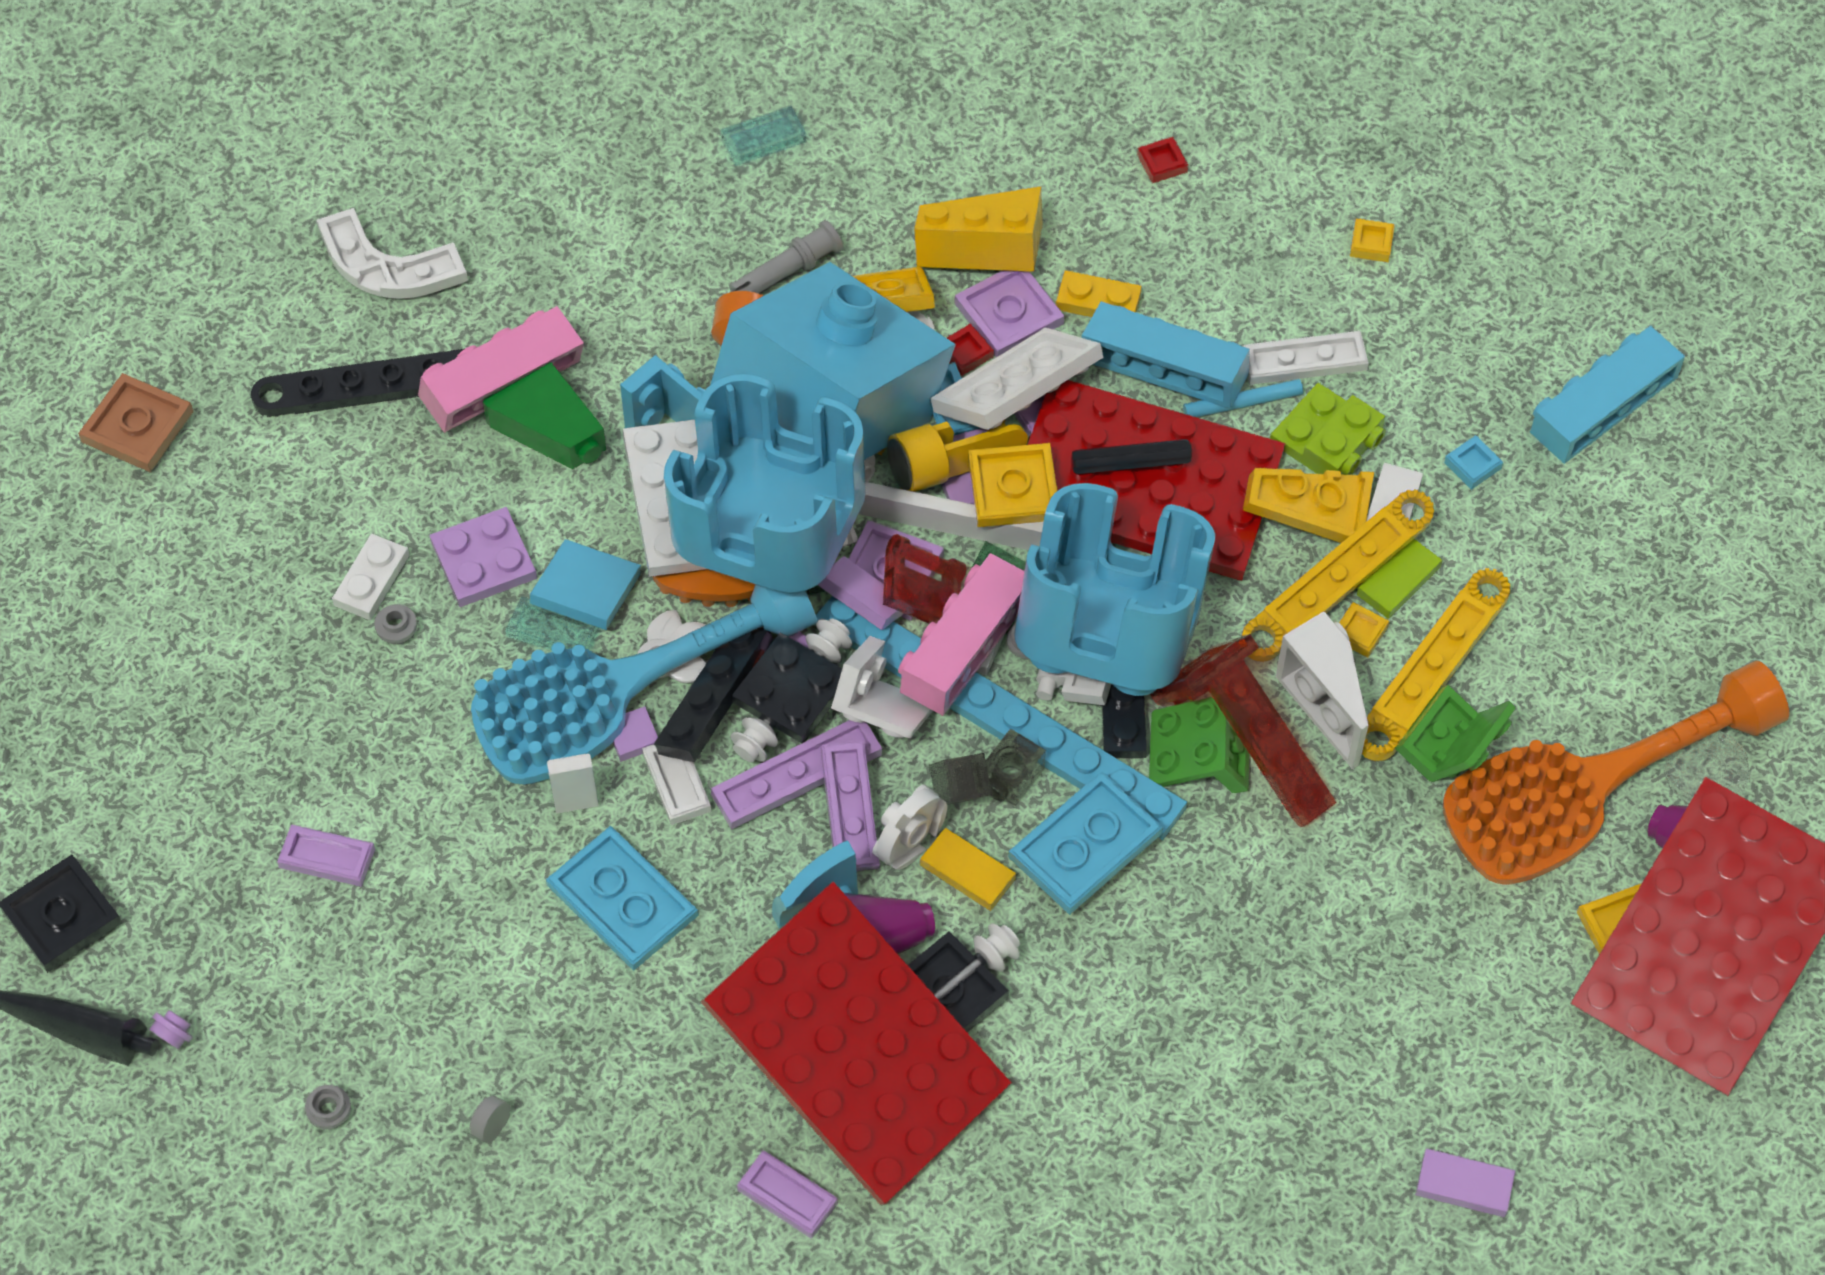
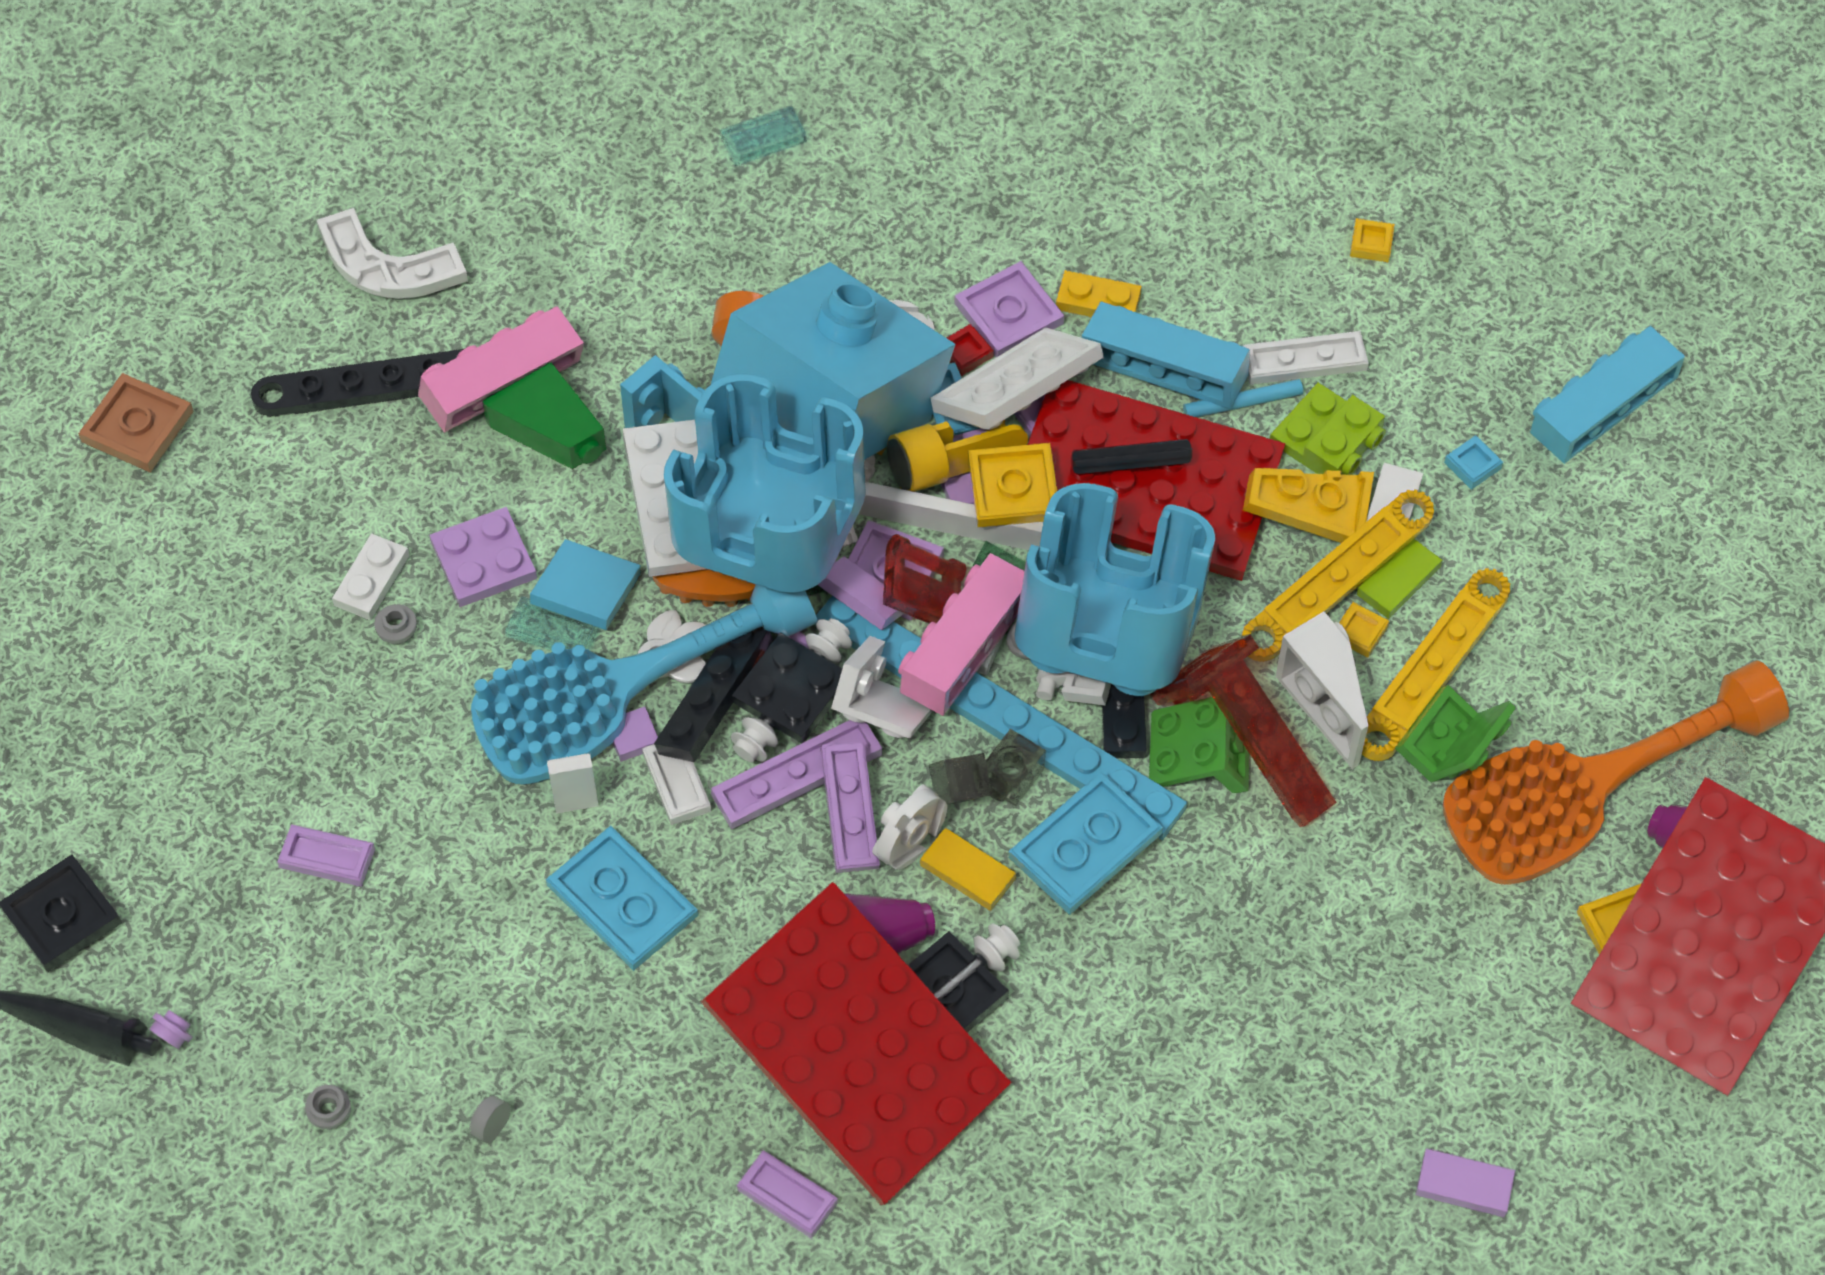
(801, 254): light grey pin -> none
(834, 865): medium azure plate -> none
(903, 287): yellow tile -> none
(981, 232): yellow wedge -> none
(1162, 160): red tile -> none

